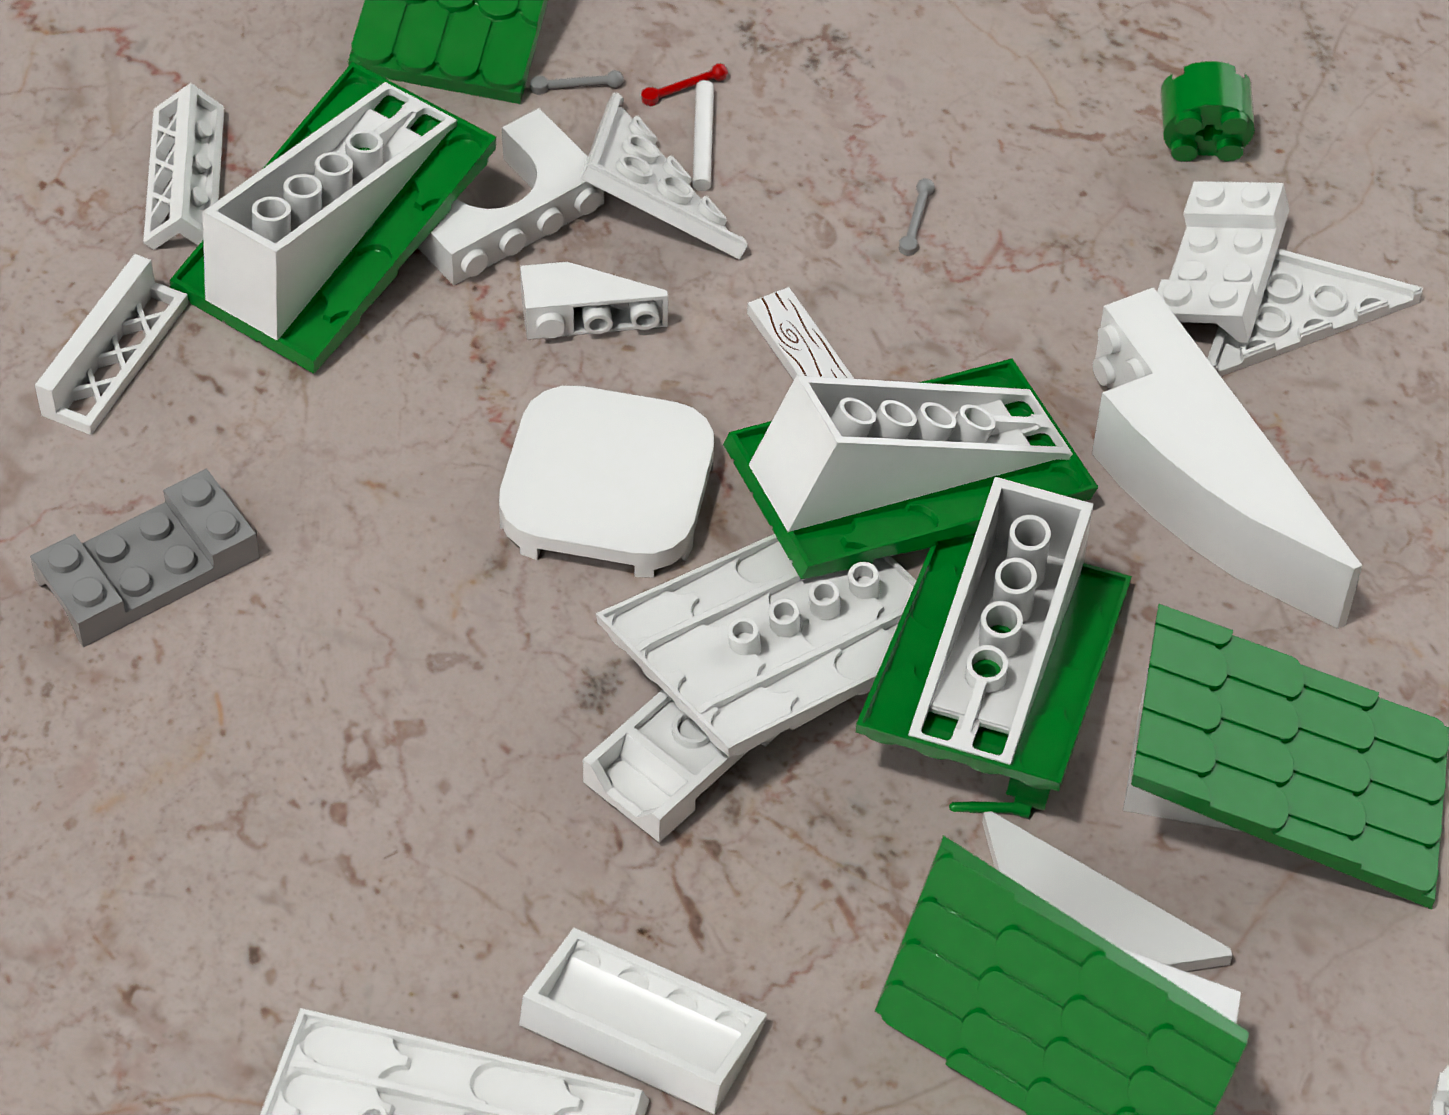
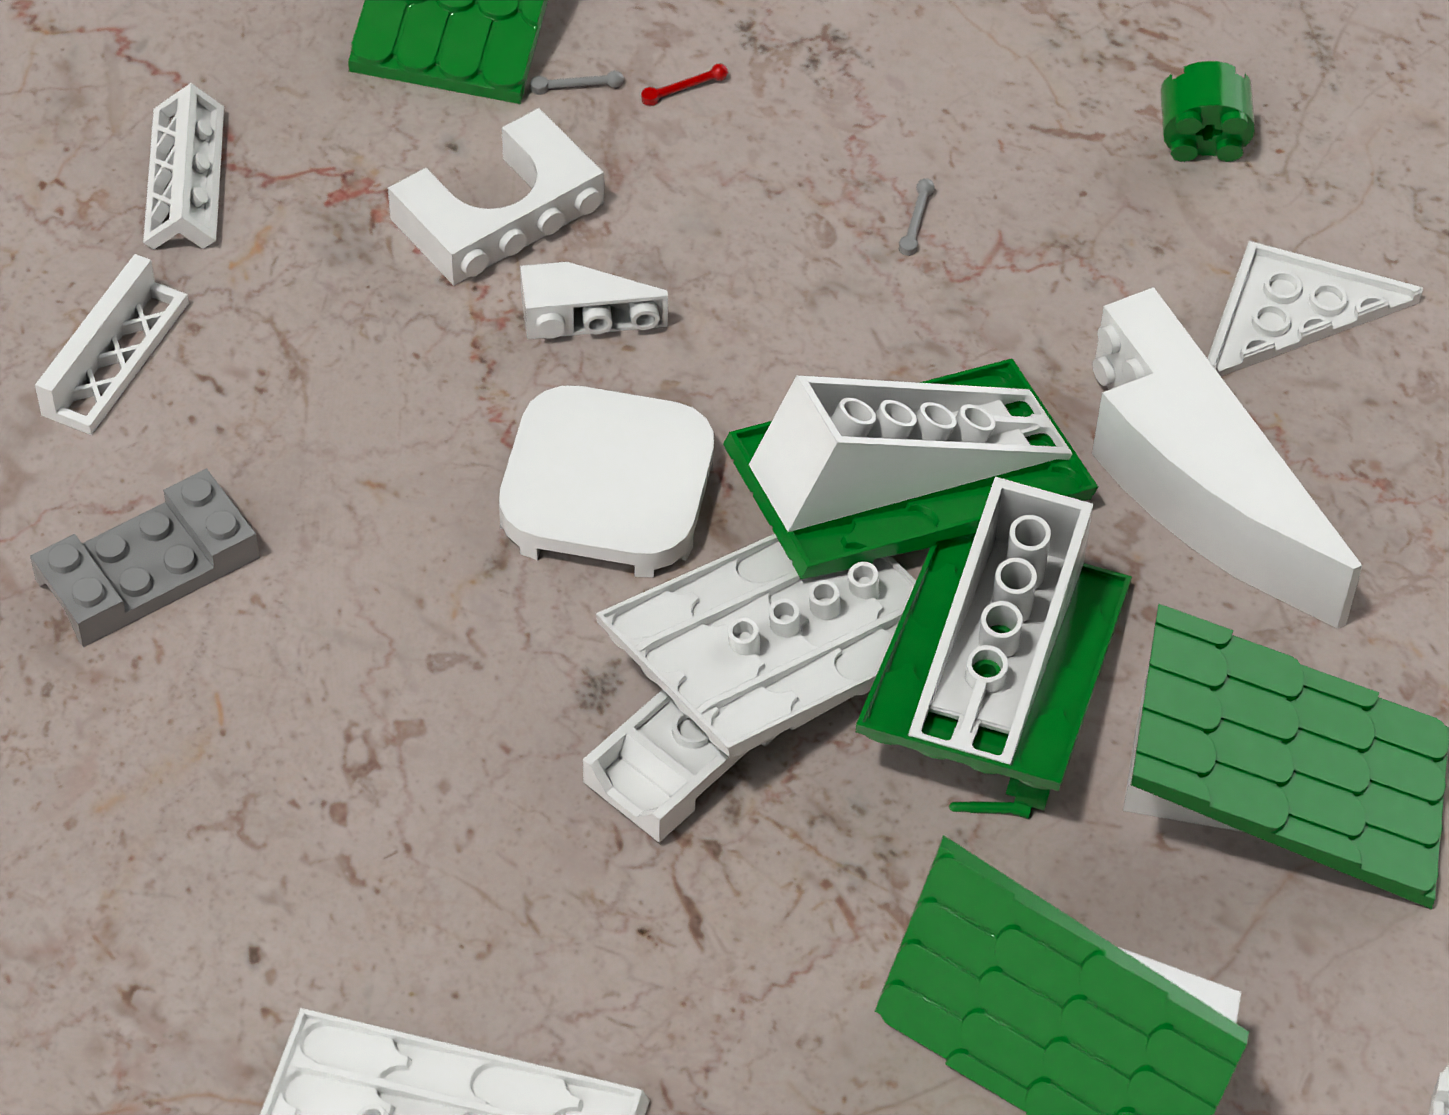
(332, 216): piece -> none
(634, 169): white tile -> none
(642, 1020): white slope -> none
(703, 135): white bar -> none
(795, 336): white tile -> none
(1098, 901): white tile -> none
(1226, 254): white piece -> none

